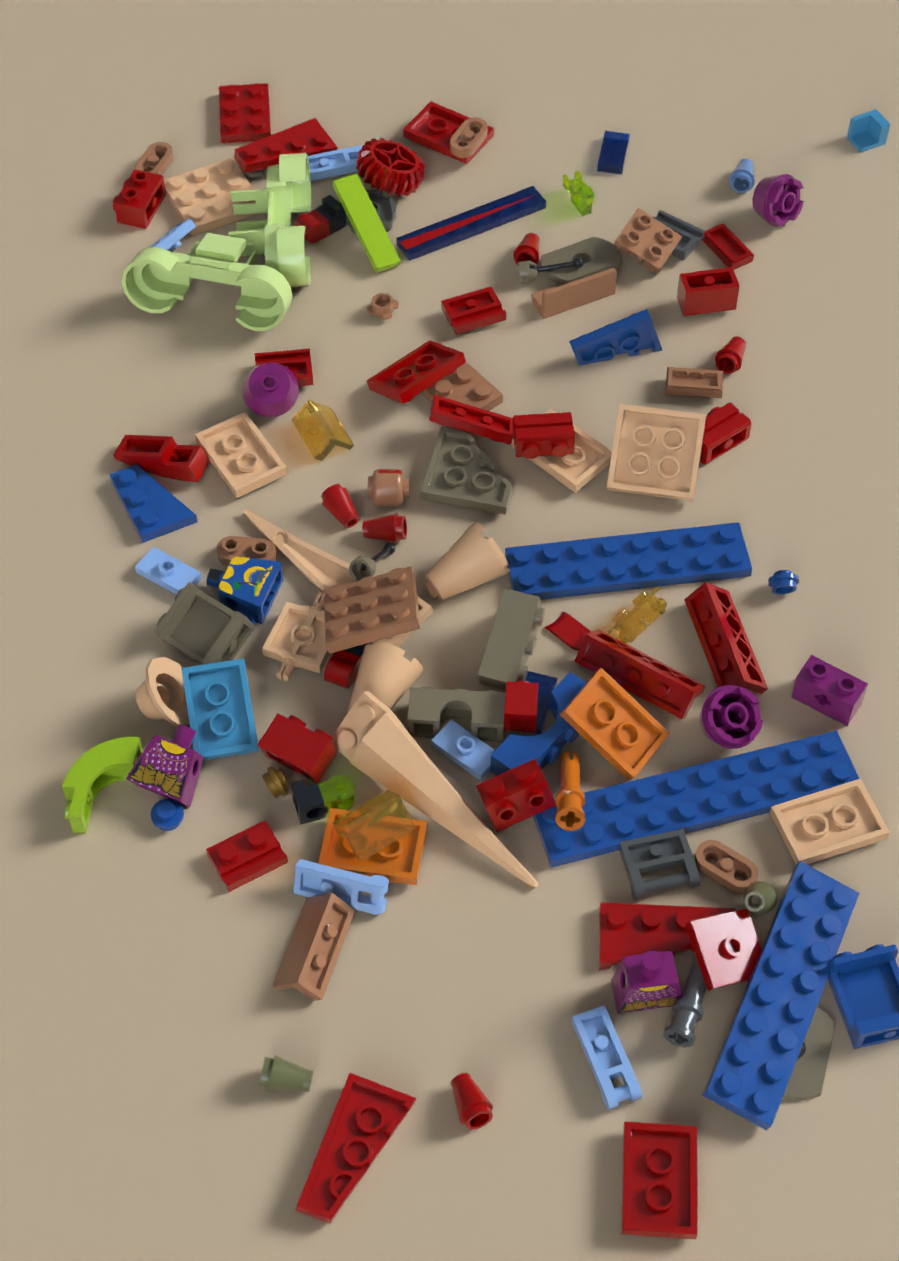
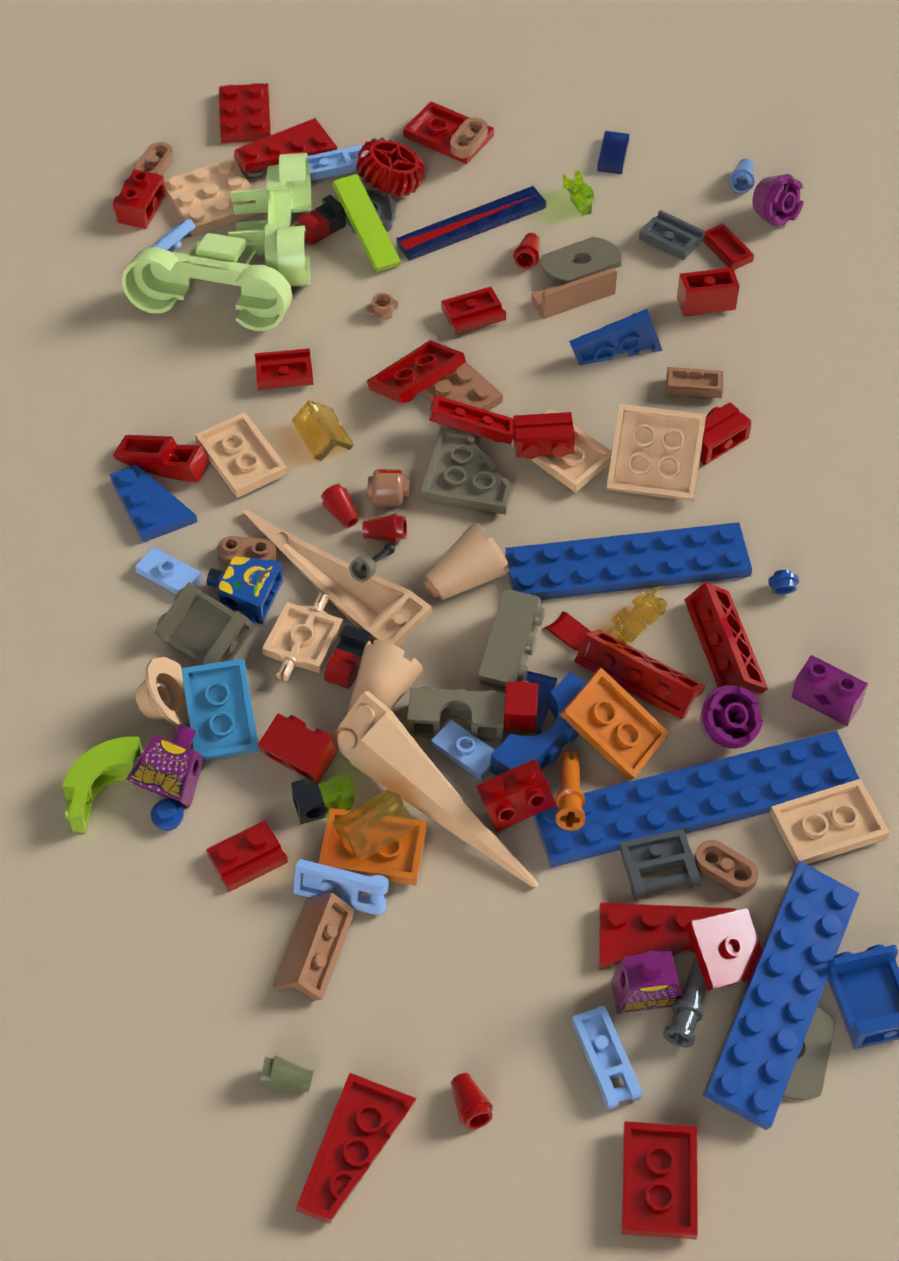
(270, 389): magenta cone -> none
(276, 781): pearl gold plate -> none
(371, 609): nougat plate -> none
(529, 270): hinge -> none
(647, 240): nougat hinge -> none
(731, 355): red cone -> none
(766, 894): olive cone -> none
(868, 130): dark azure panel -> none

